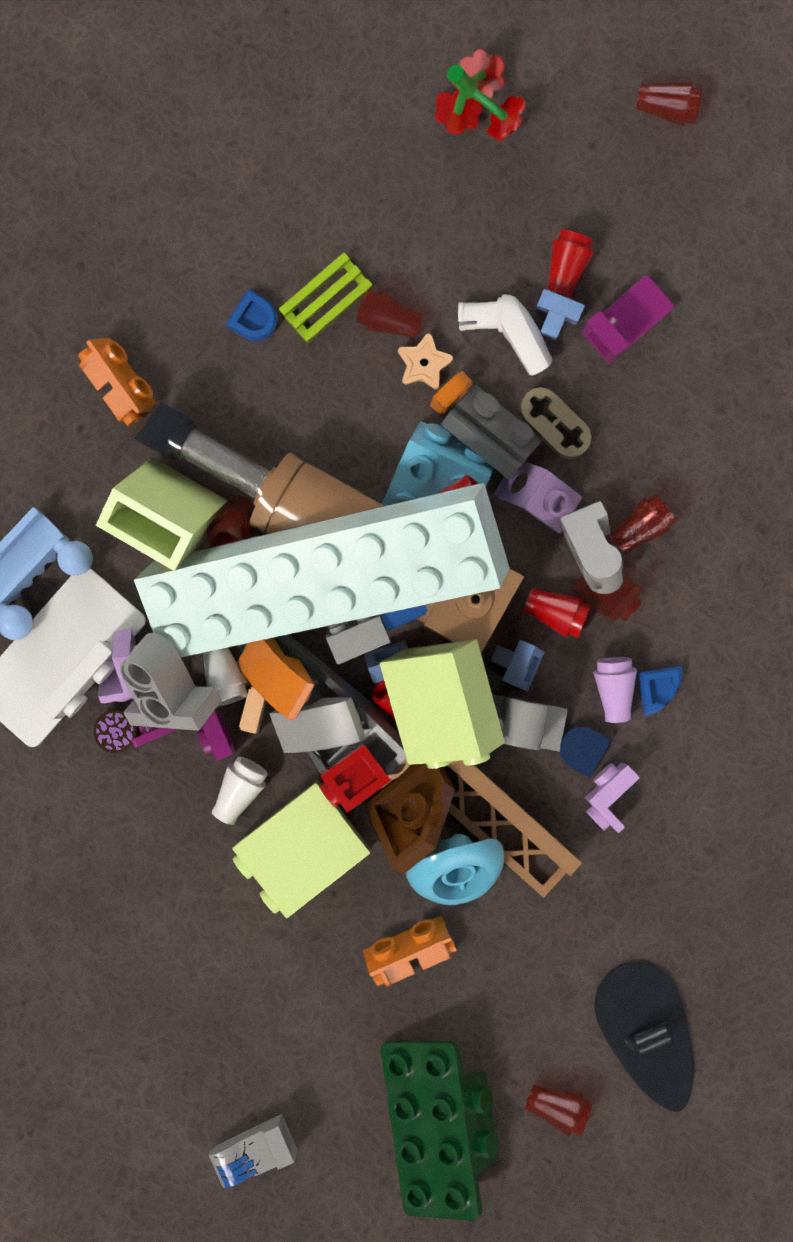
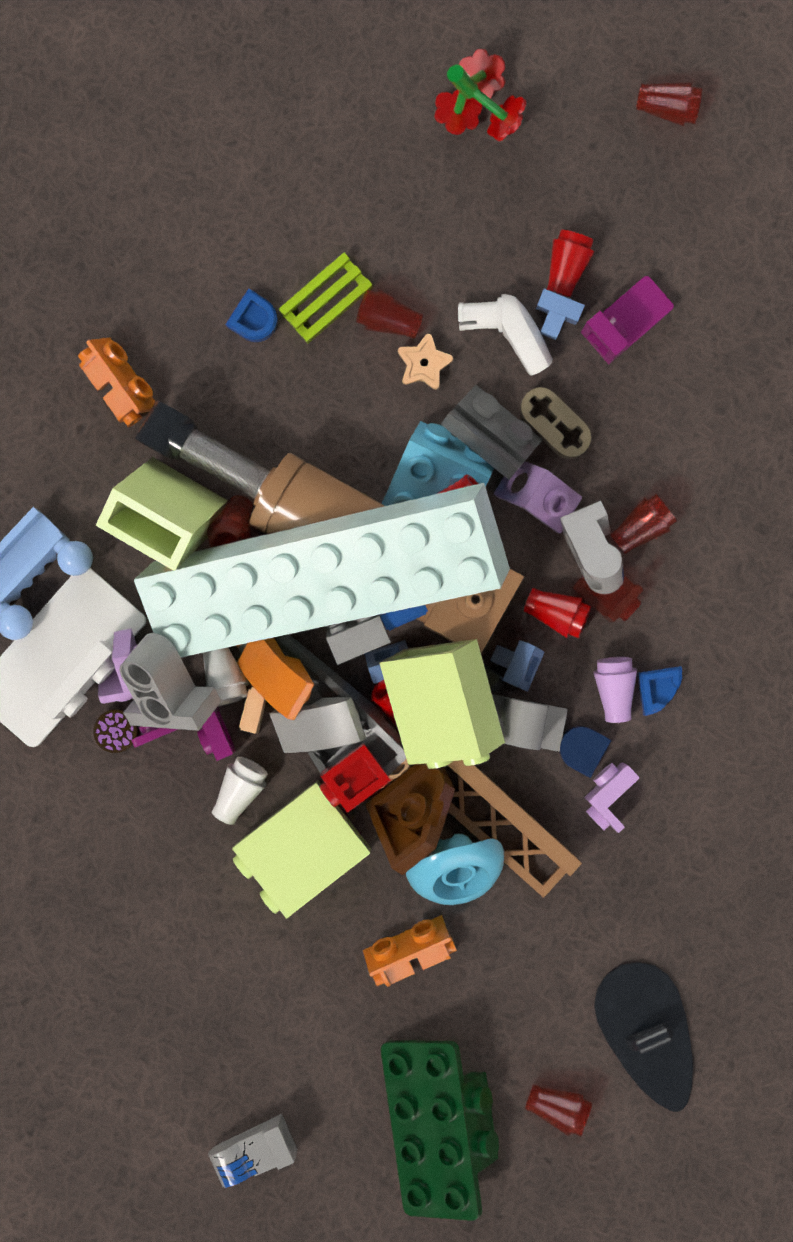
(451, 393): orange tile -> none

